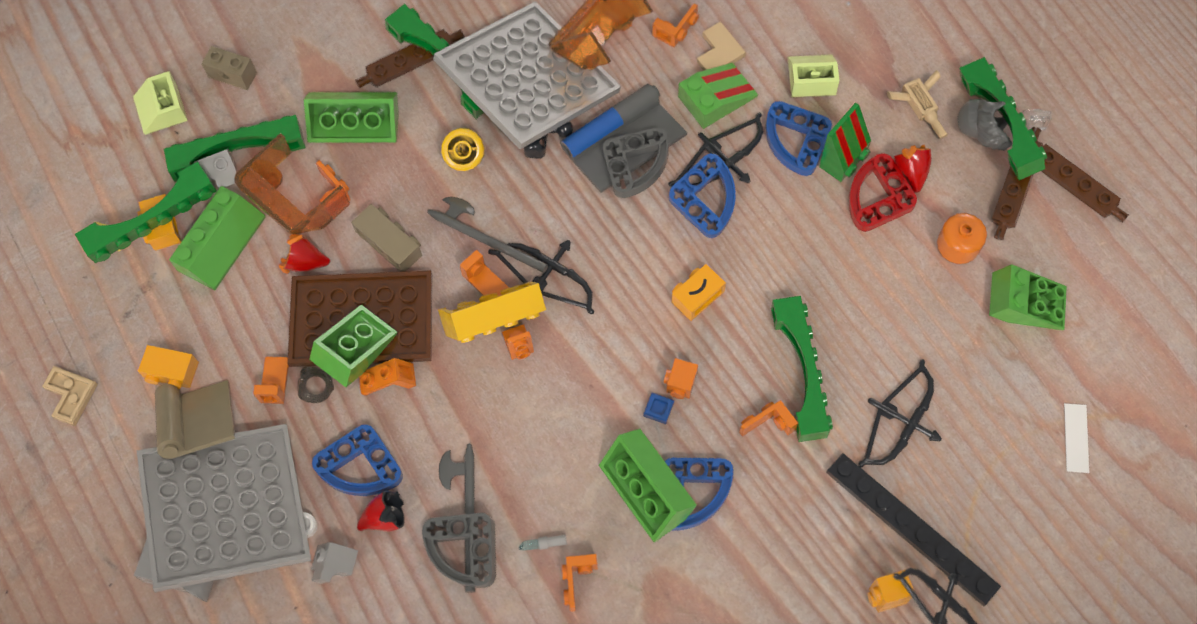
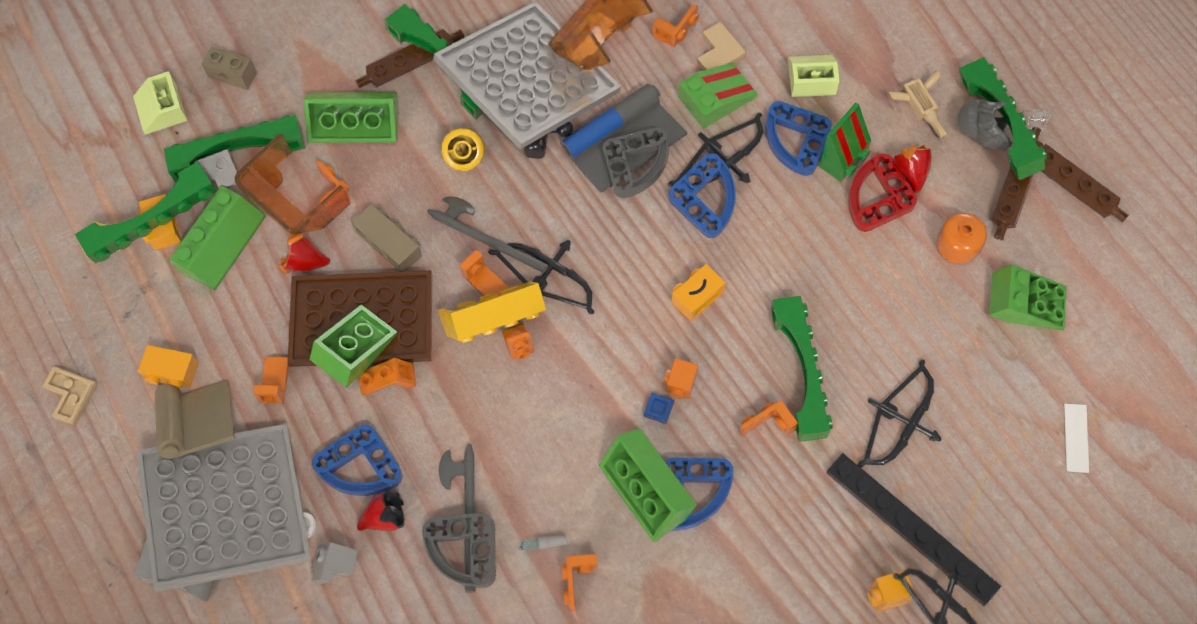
(307, 373): clear smoke piece -> none

